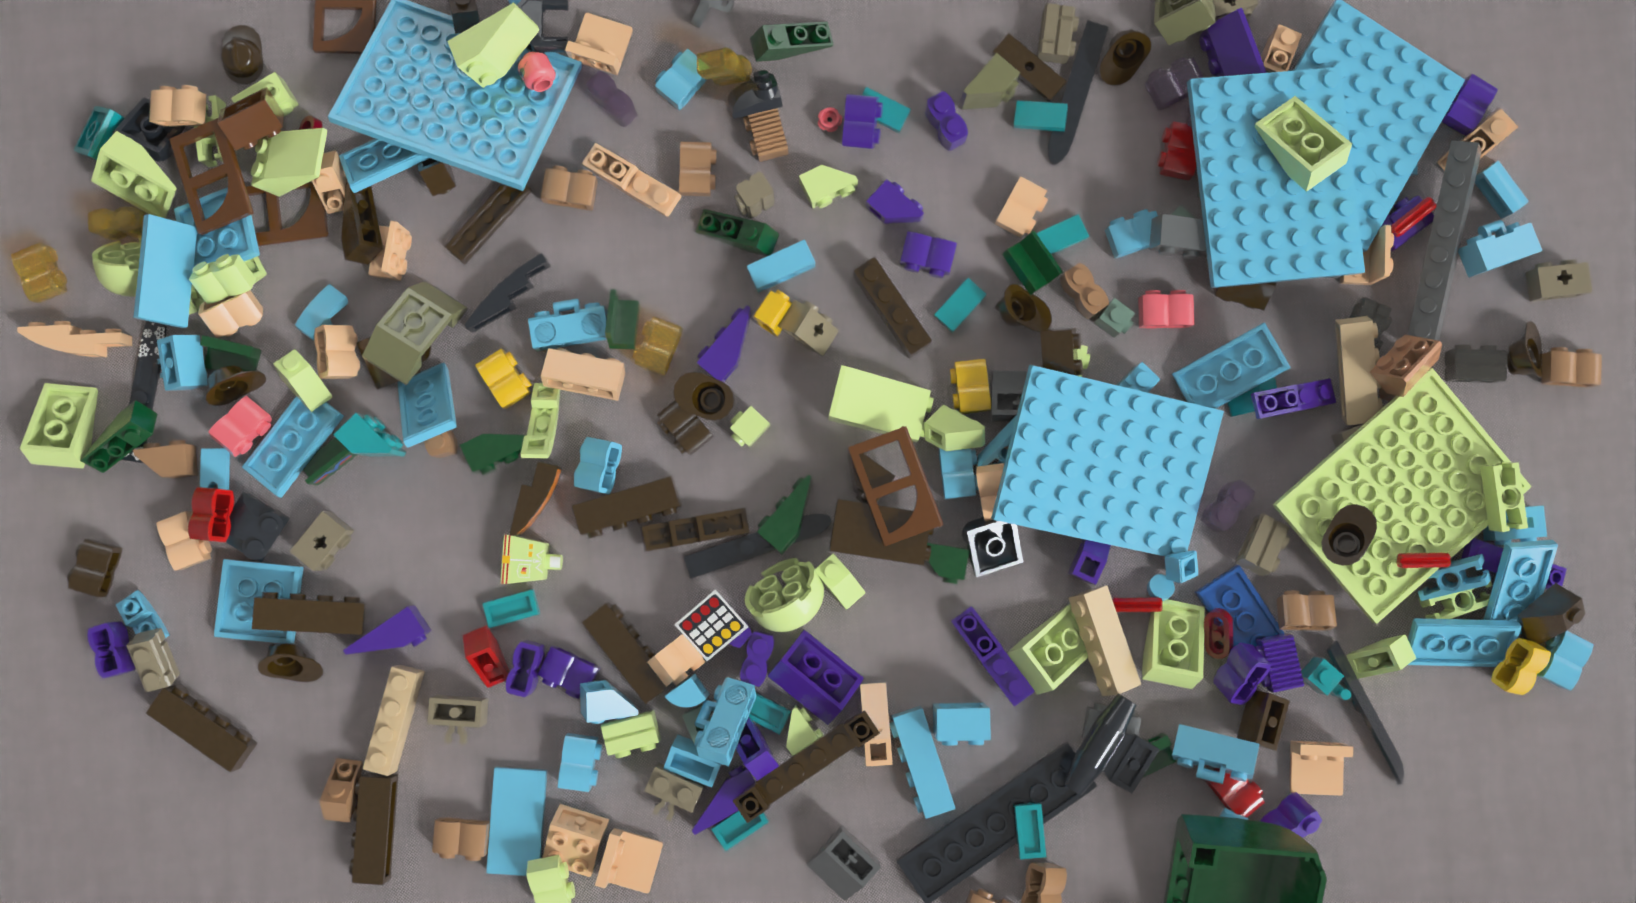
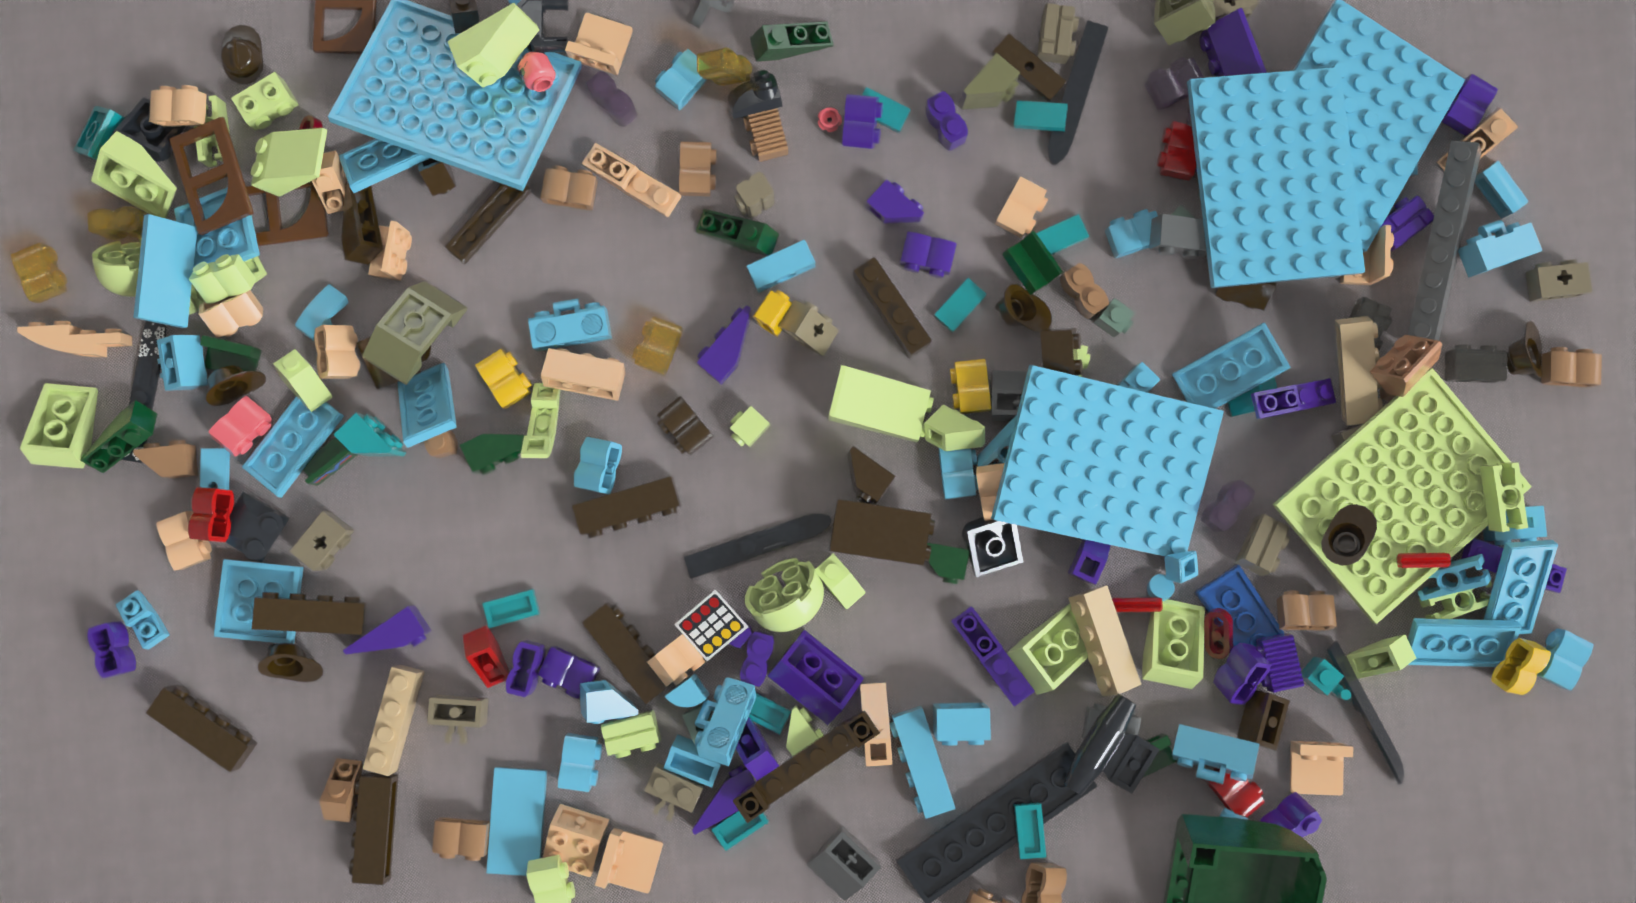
(94, 568): dark brown brick -> none
(153, 659): dark tan brick -> none
(251, 119): reddish brown brick -> none
(500, 300): black slope -> none
(527, 560): yellowish green torso -> none
(535, 498): dark brown slope -> none
(622, 322): dark green panel -> none
(694, 529): dark brown slope -> none
(703, 396): dark brown piece -> none
(785, 523): dark green slope -> none
(826, 183): yellowish green slope -> none
(925, 513): reddish brown window -> none
(1124, 57): dark brown piece -> none
(1166, 311): coral brick -> none
(1280, 49): light nougat slope -> none
(1303, 143): yellowish green slope -> none
(1413, 216): red axle -> none
(1551, 614): dark brown slope -> none

